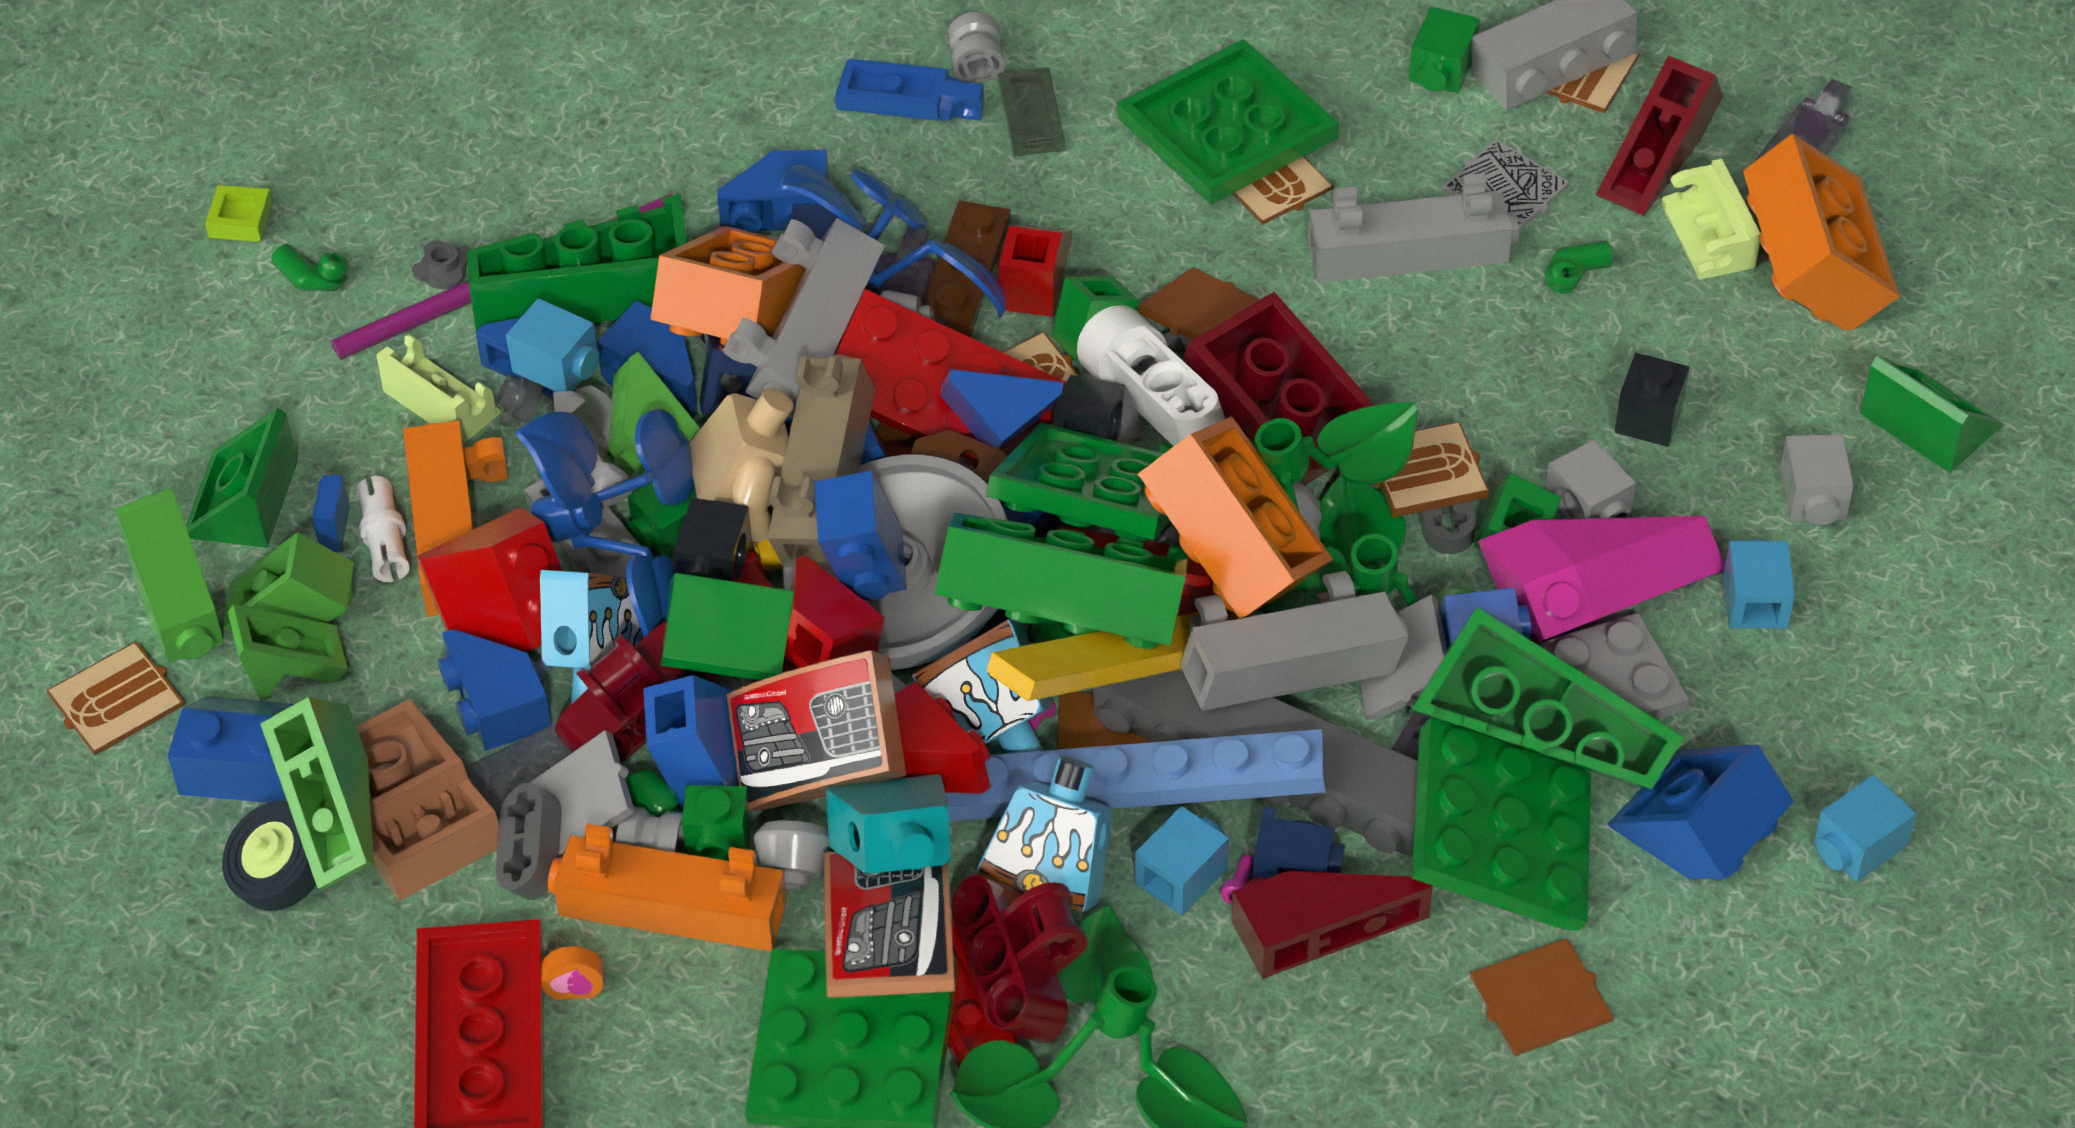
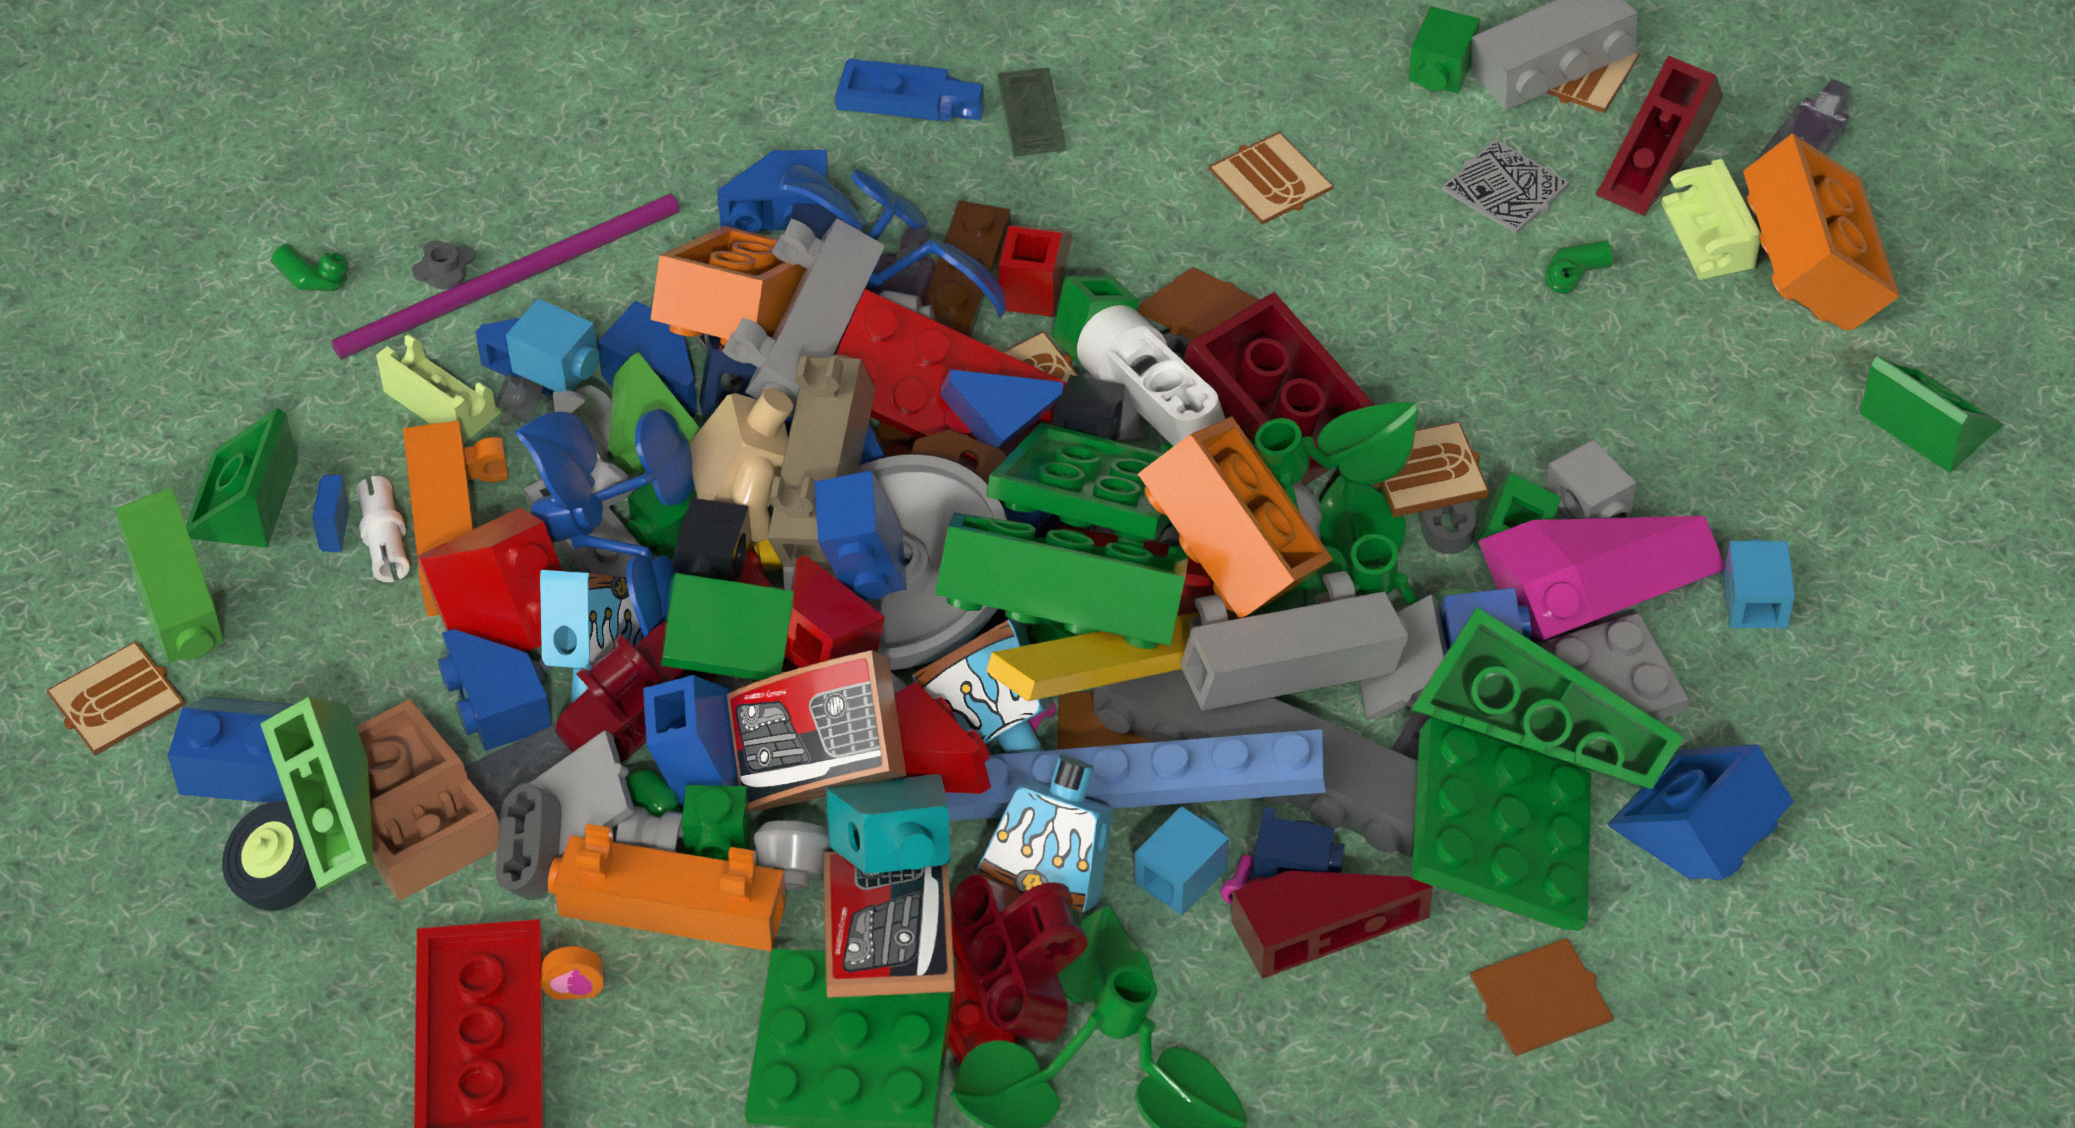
(239, 213): lime plate -> none
(285, 644): bright green slope -> none
(295, 581): bright green slope -> none
(580, 269): green wedge -> none
(976, 47): light grey wheel -> none
(1227, 121): green plate -> none
(1411, 234): light grey brick -> none
(1651, 399): black brick -> none
(1816, 478): light grey brick -> none
(1864, 829): dark azure brick -> none

